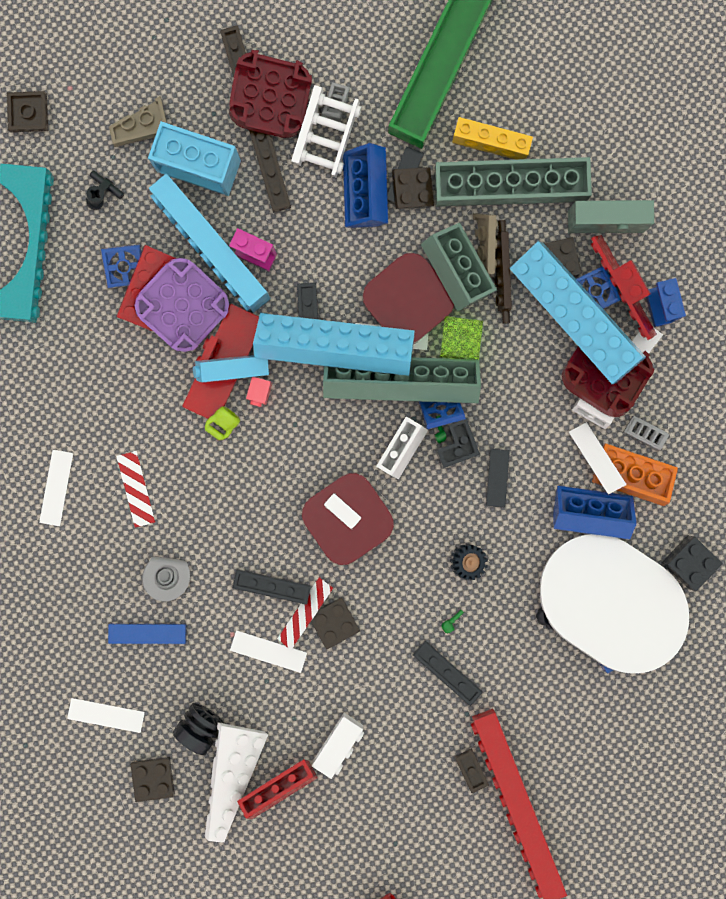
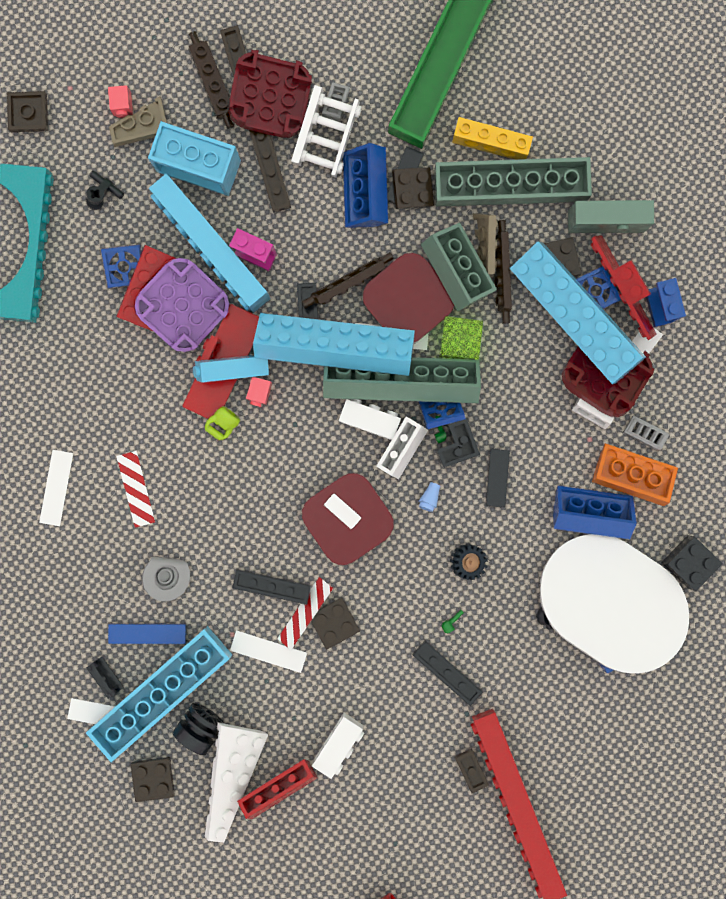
(105, 677): none -> black hinge
(120, 101): none -> coral brick
(159, 694): none -> medium azure brick
(210, 78): none -> dark brown plate
(349, 280): none -> dark brown plate
(370, 418): none -> white brick
(430, 497): none -> light blue cone
(597, 458): white sticker -> none

